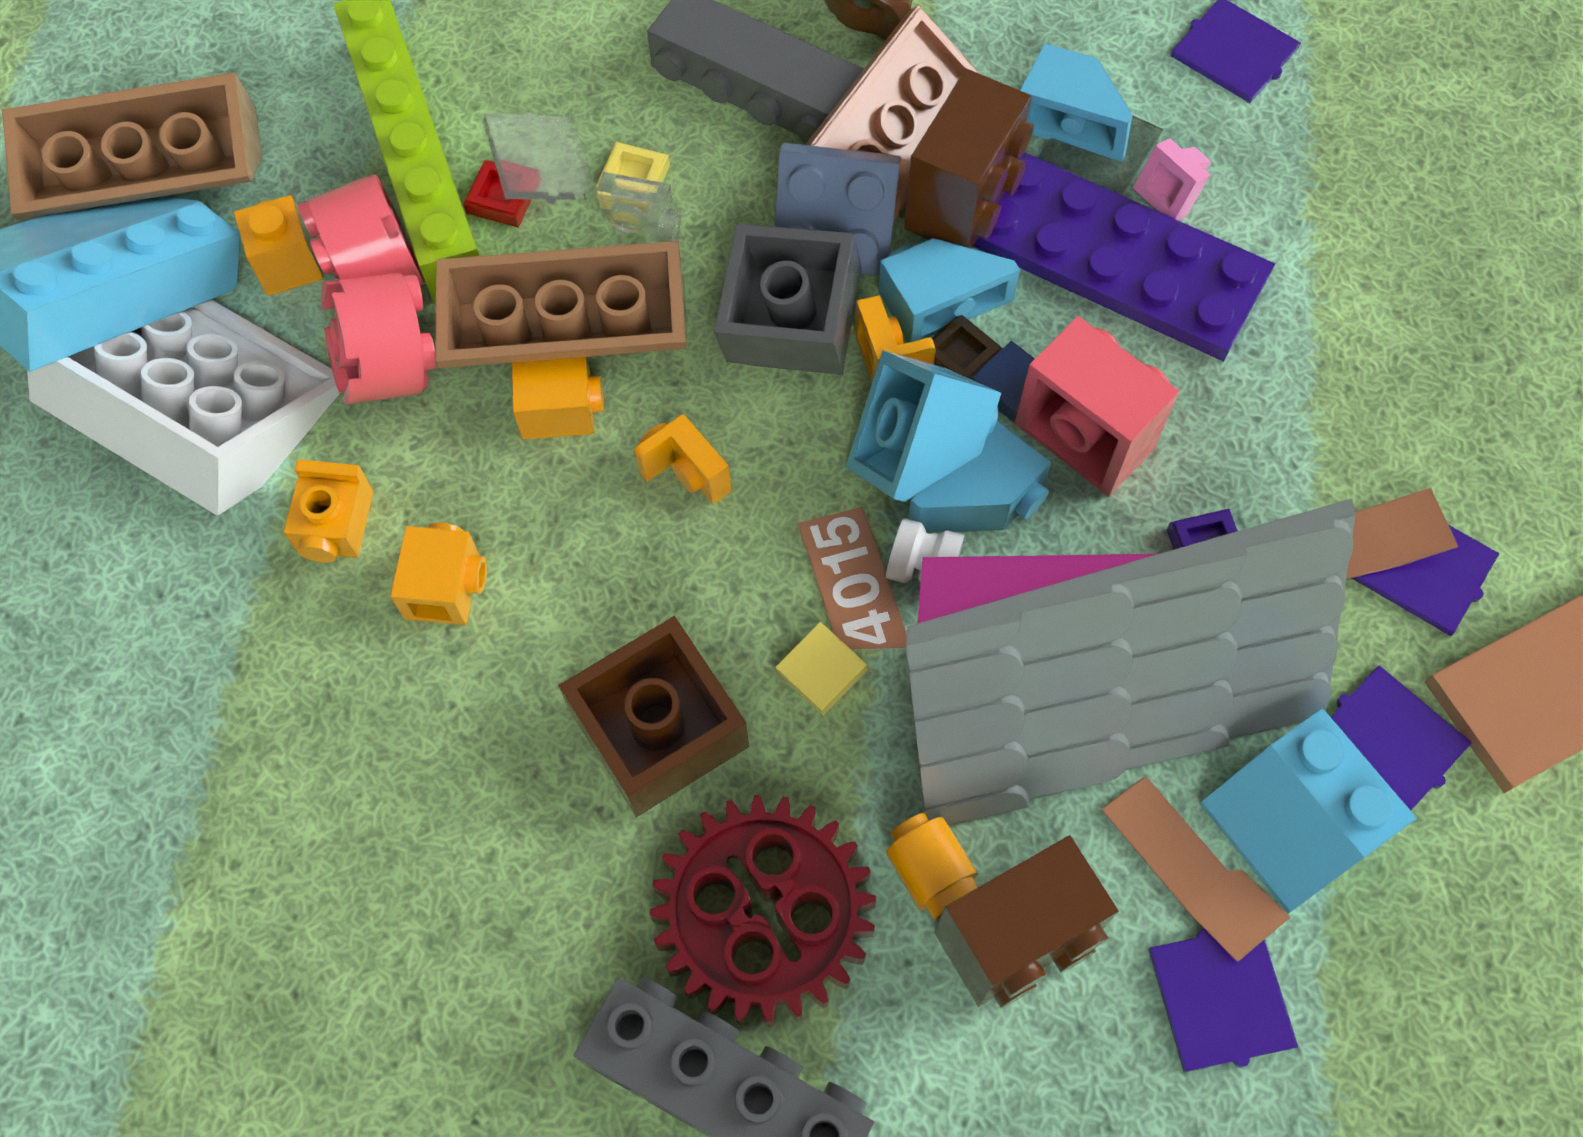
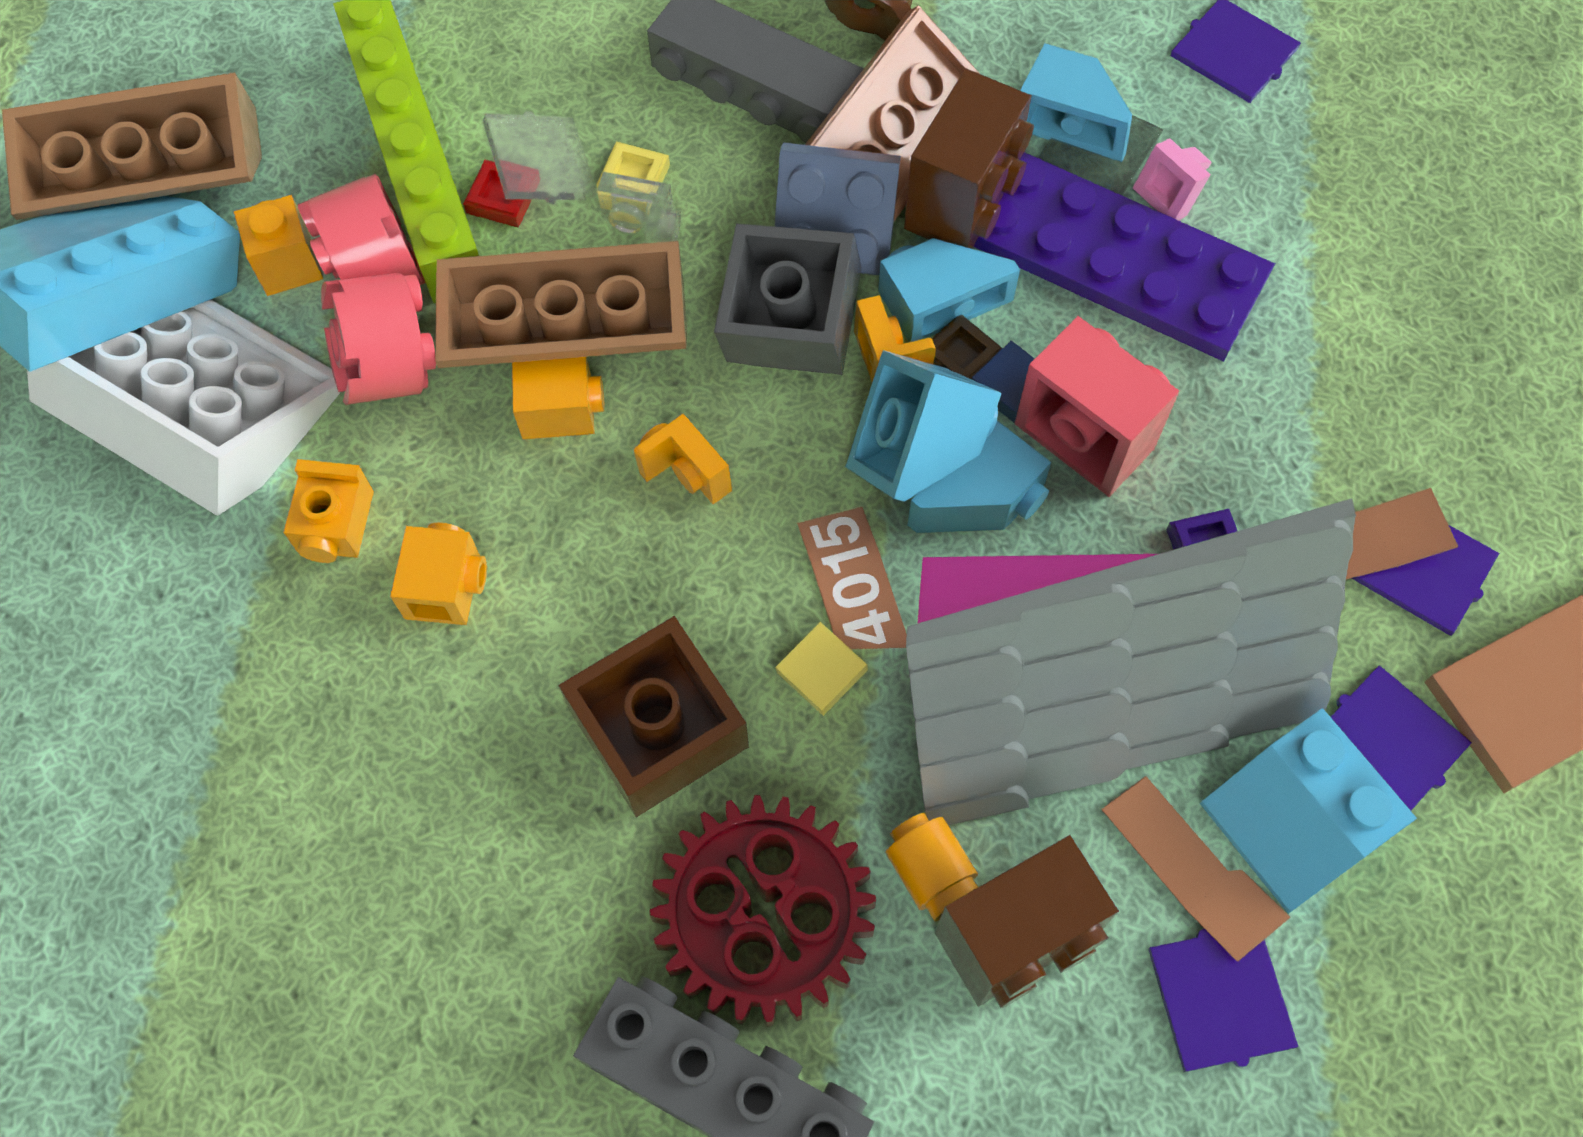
(913, 544): white wheel -> none

